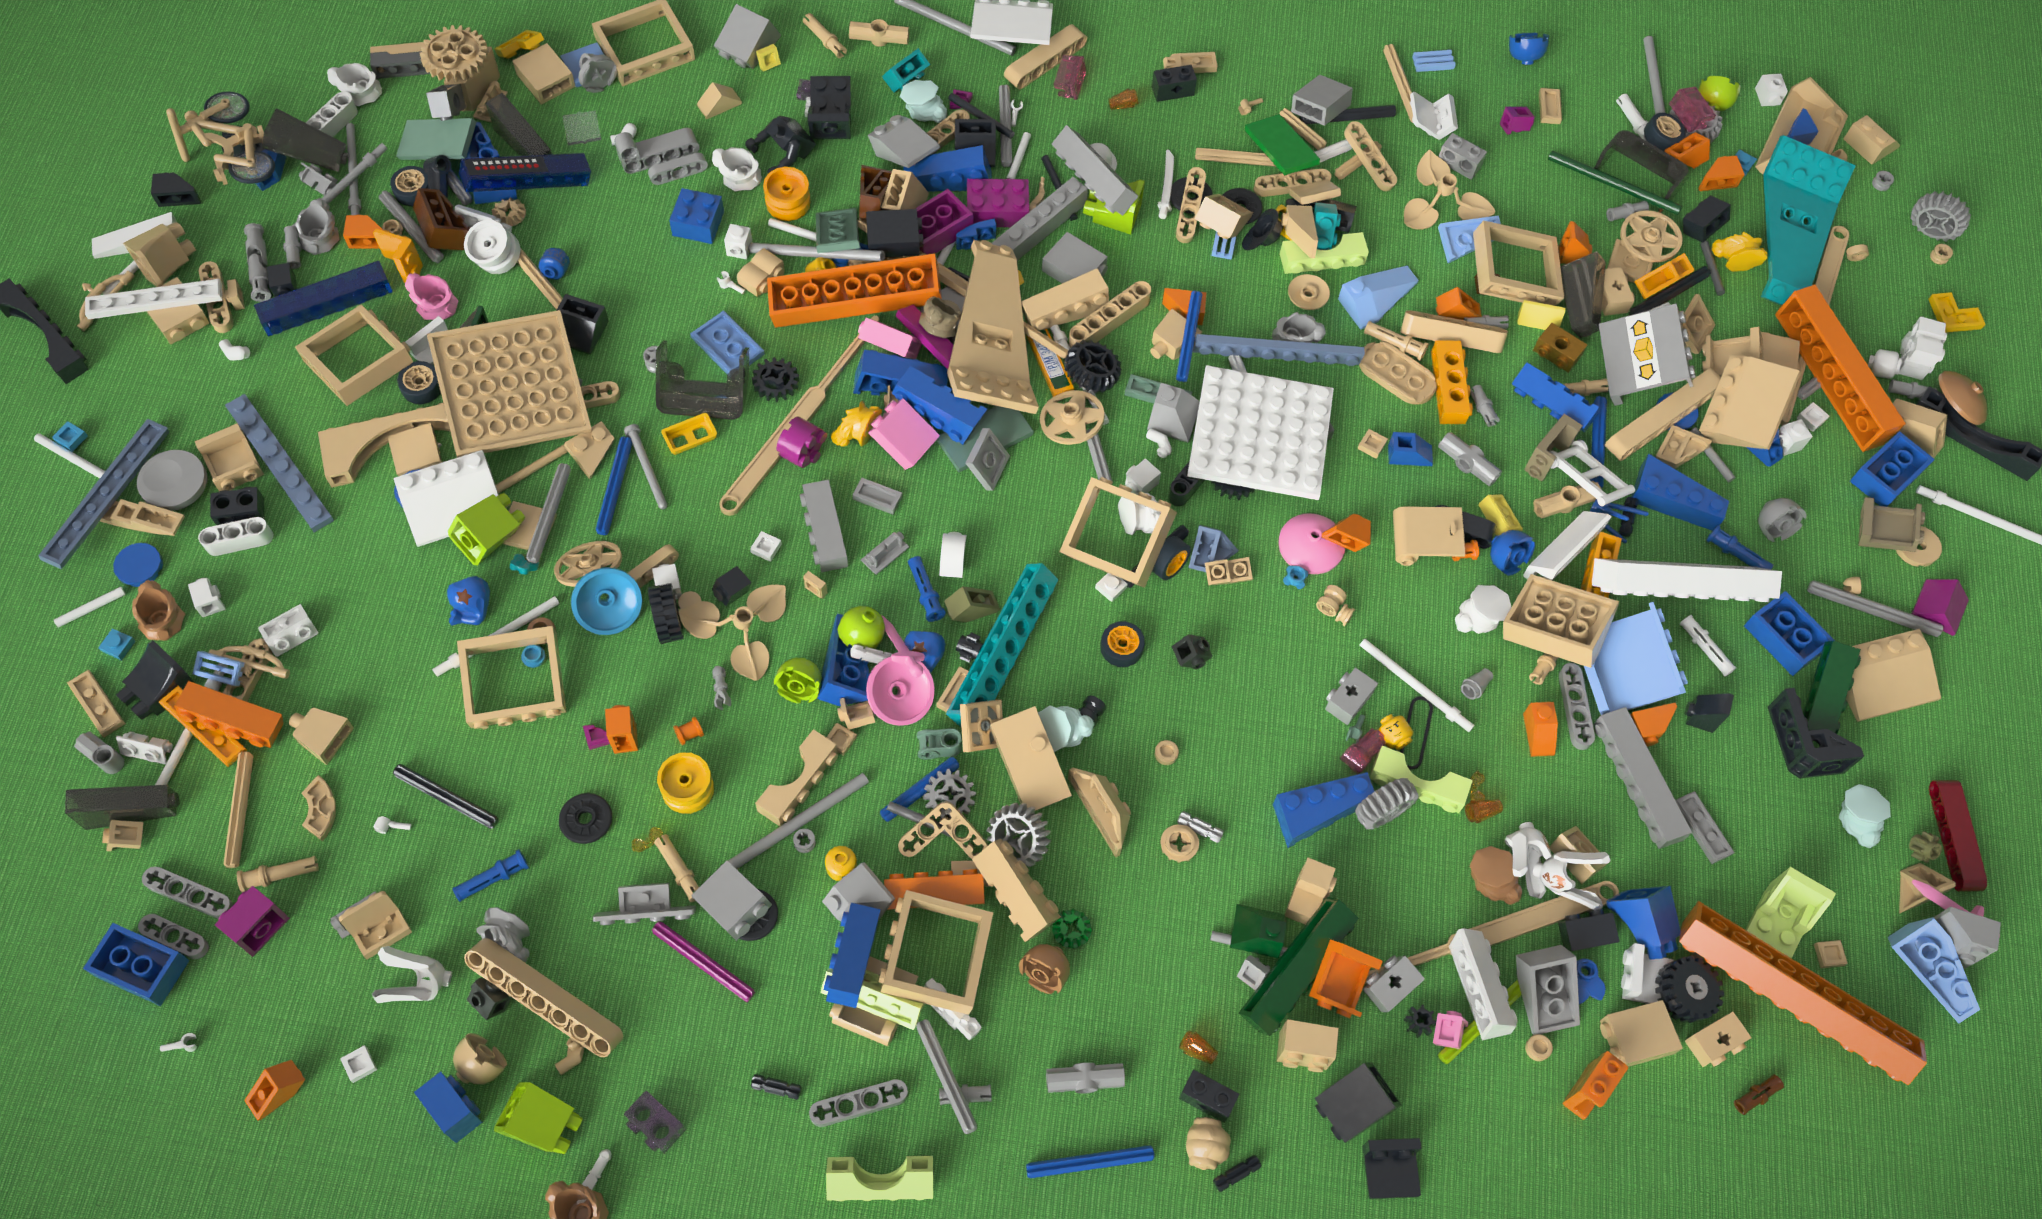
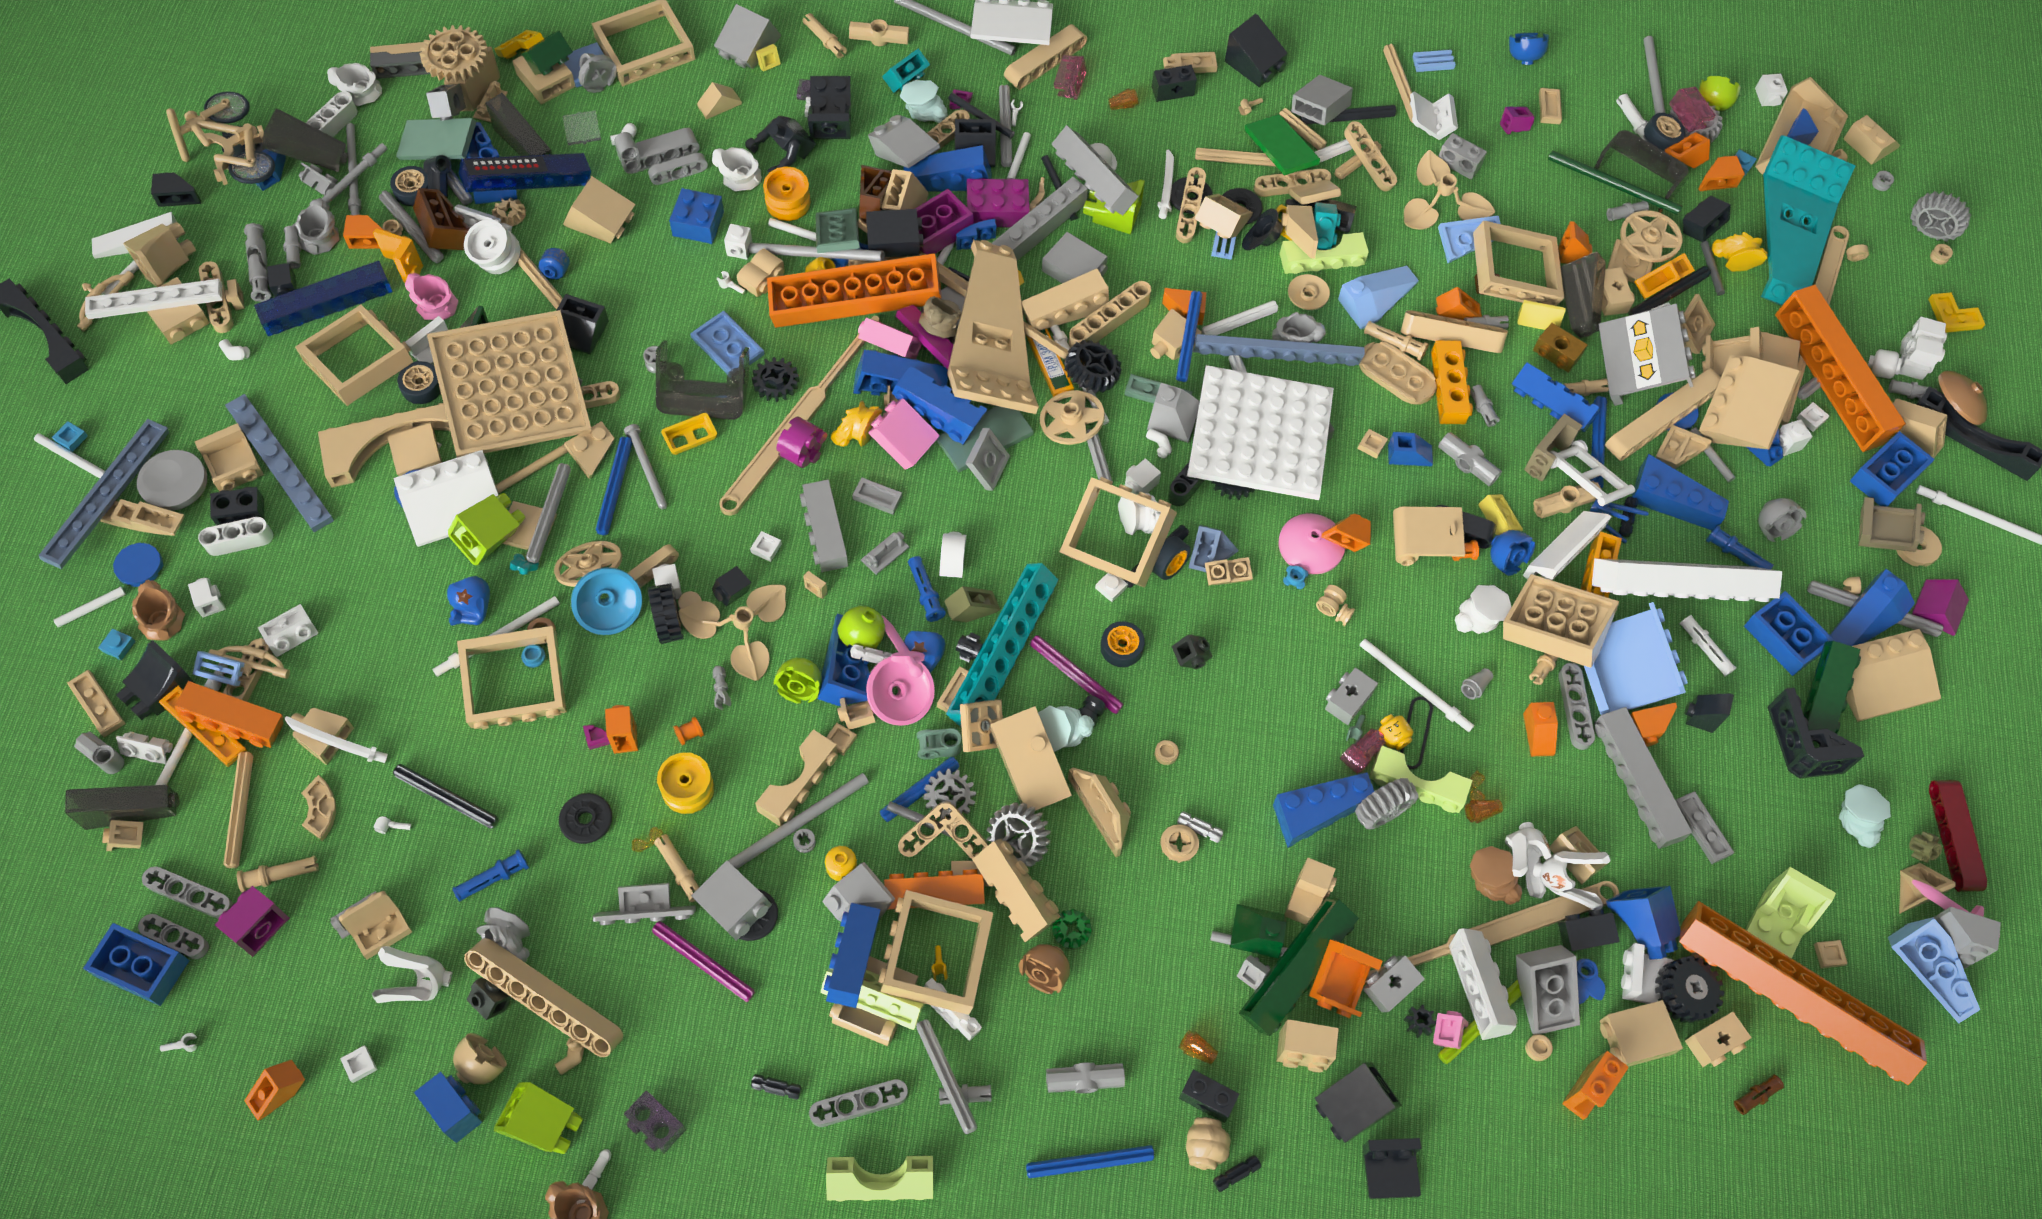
(337, 742): none -> white sword
(547, 53): none -> dark green brick
(599, 212): none -> tan slope
(939, 967): none -> yellow hand
(1076, 673): none -> magenta axle
(1240, 319): none -> white axle
(1255, 51): none -> black slope
(1877, 609): none -> blue wedge

